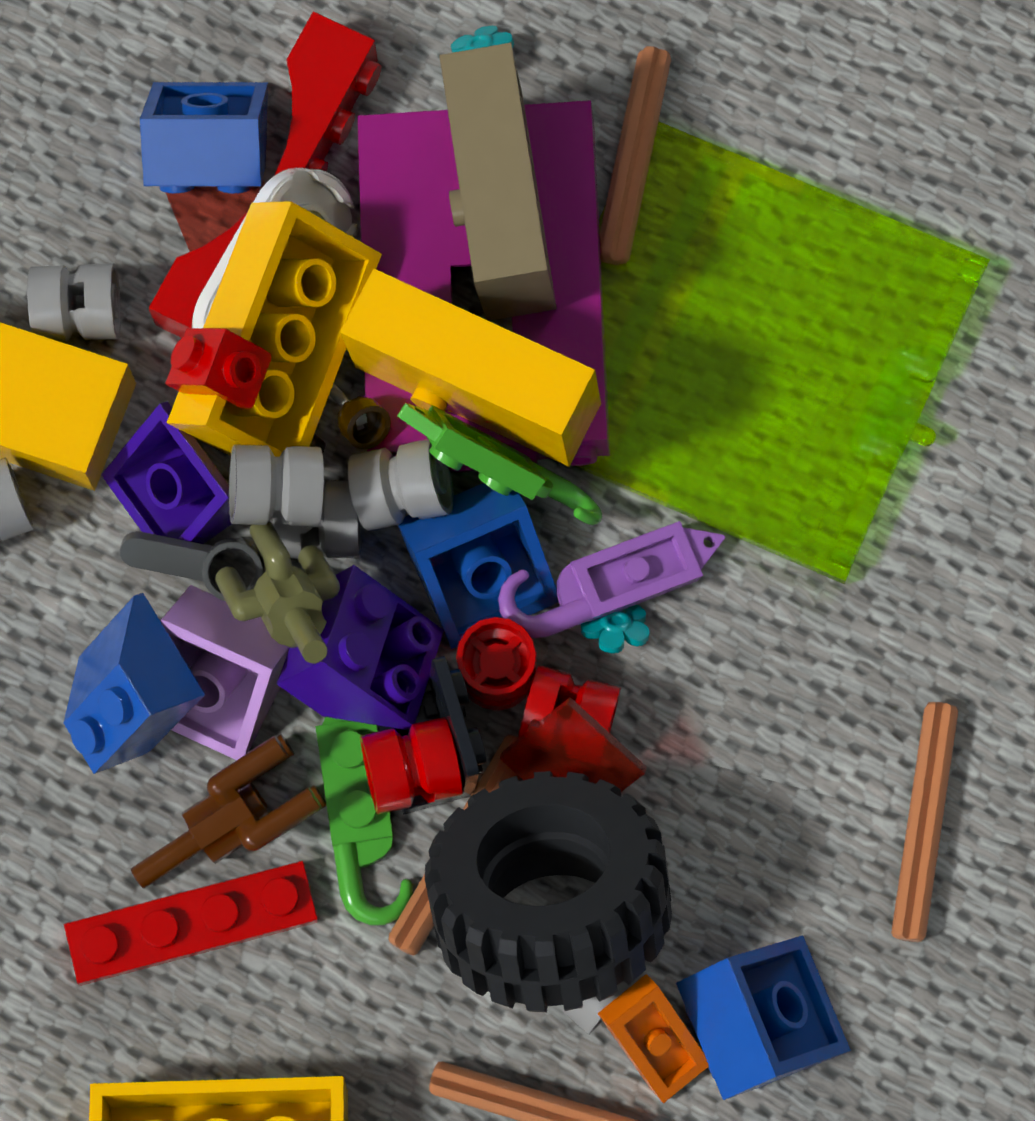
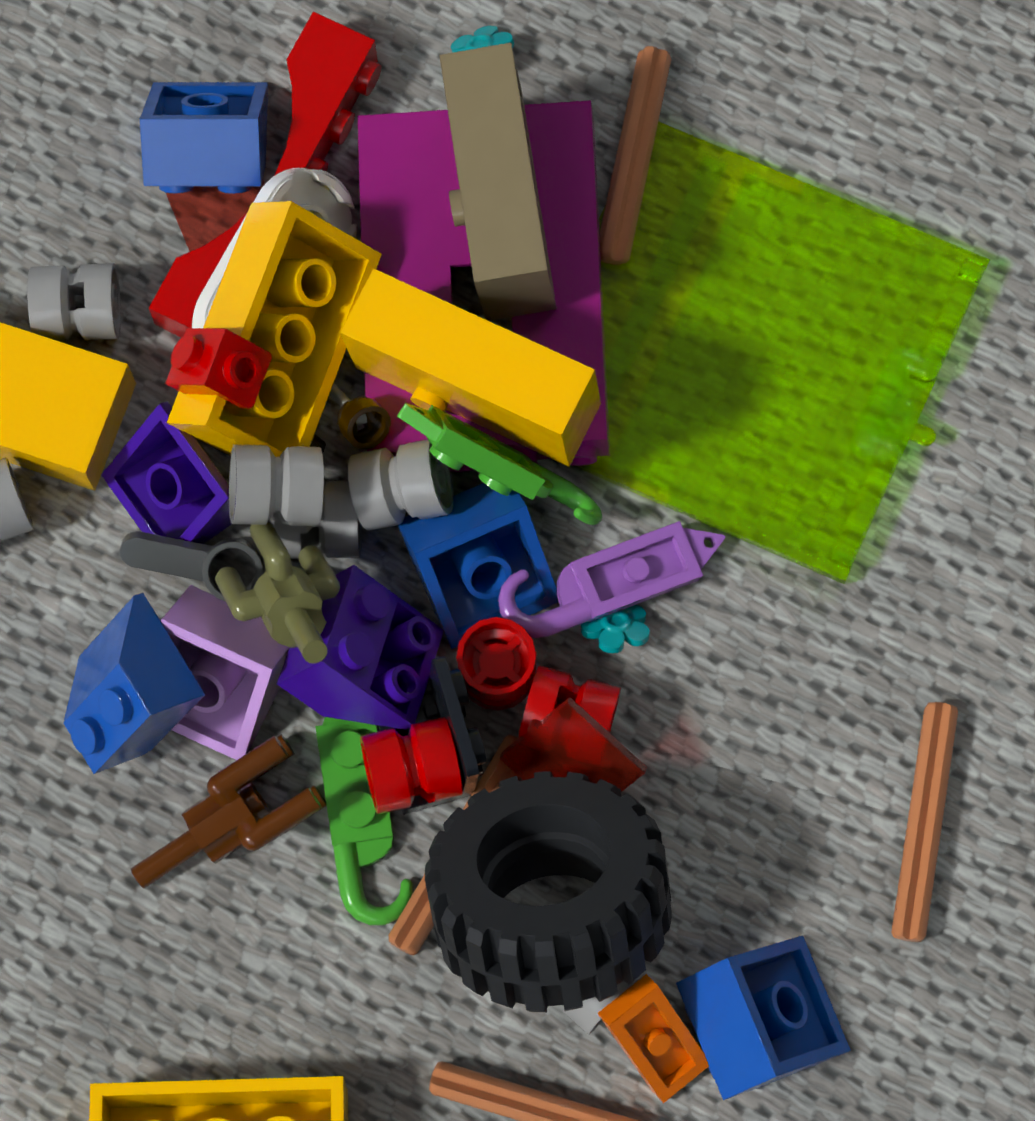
(190, 923): red plate -> none

